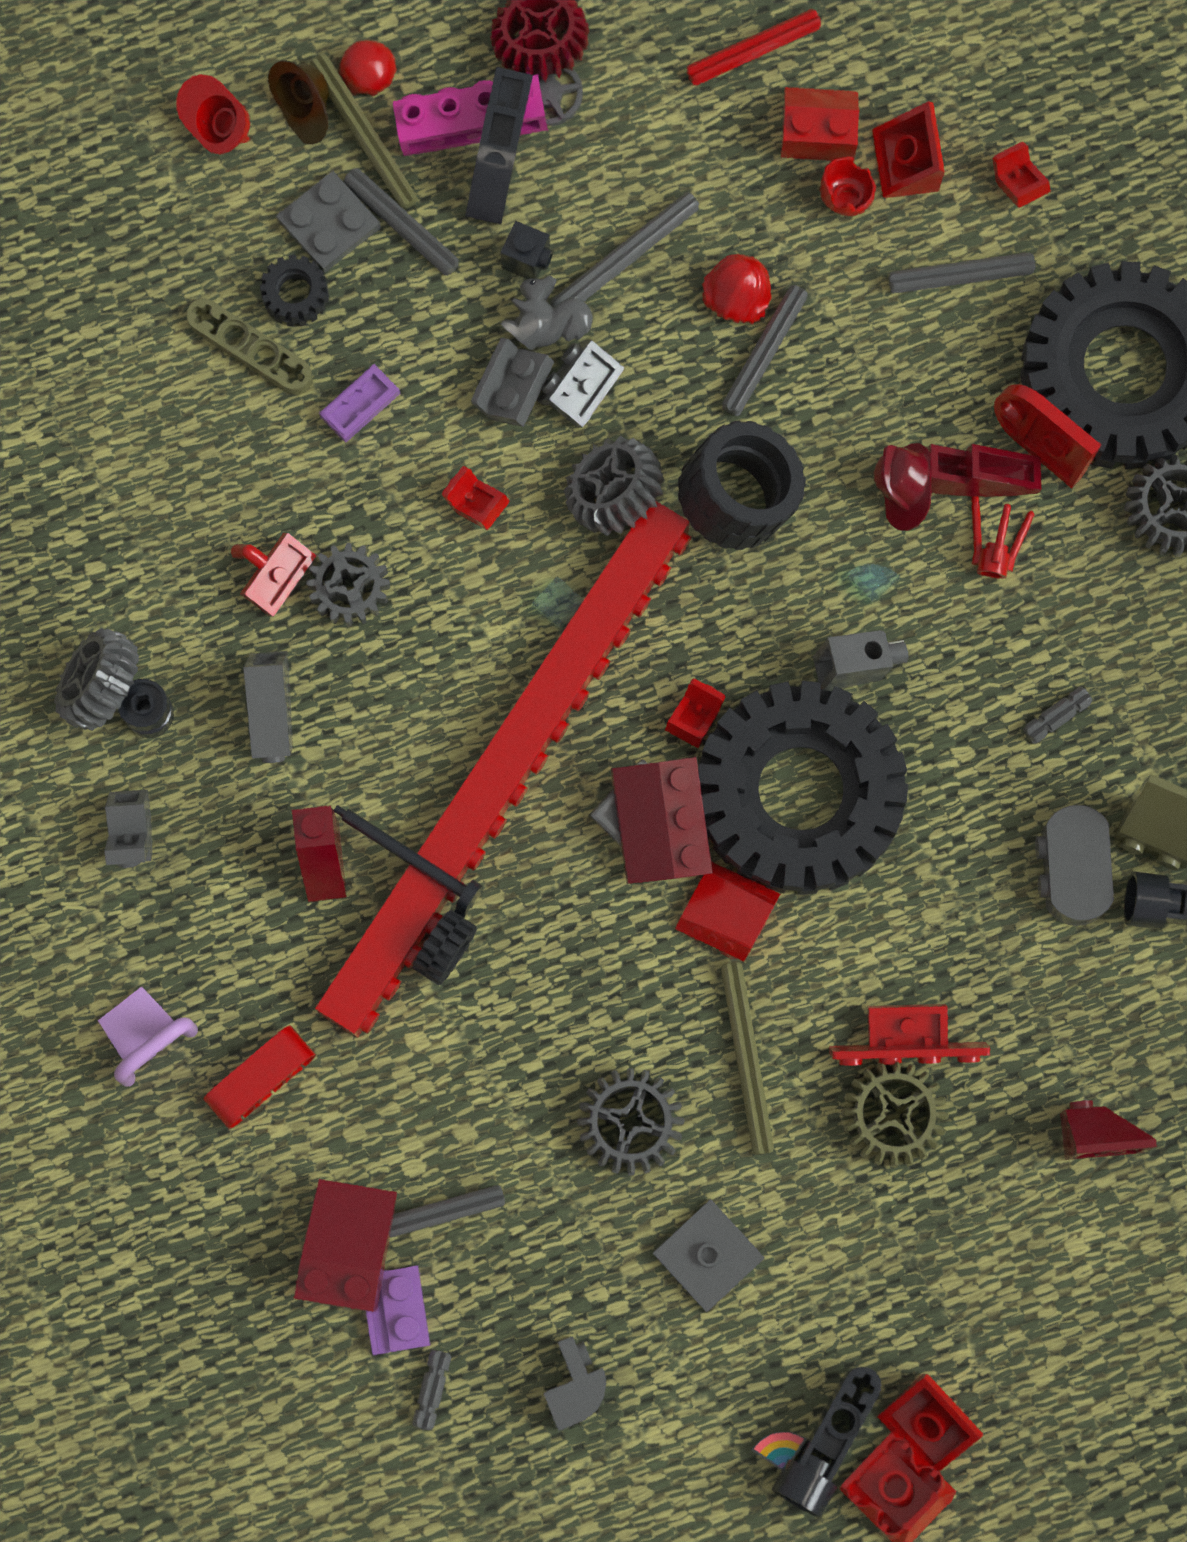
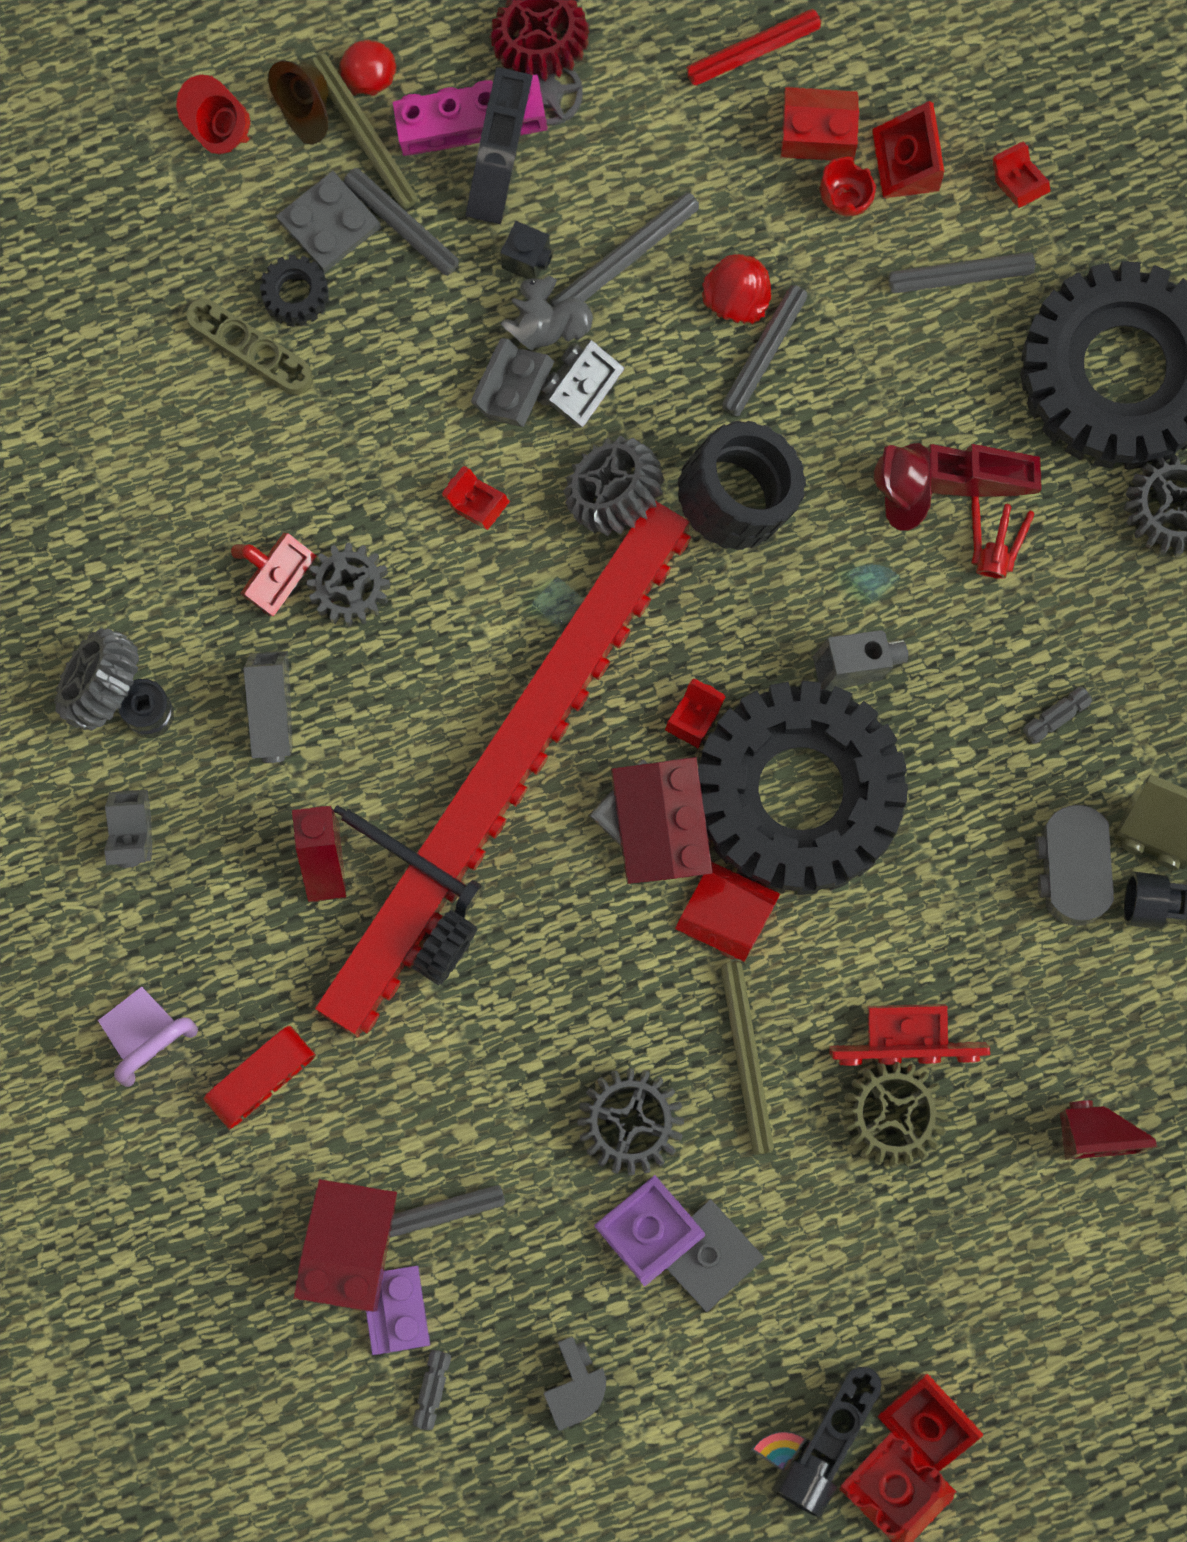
(359, 403): medium lavender plate -> none
(649, 1230): none -> medium lavender plate
(1046, 432): red tile -> none

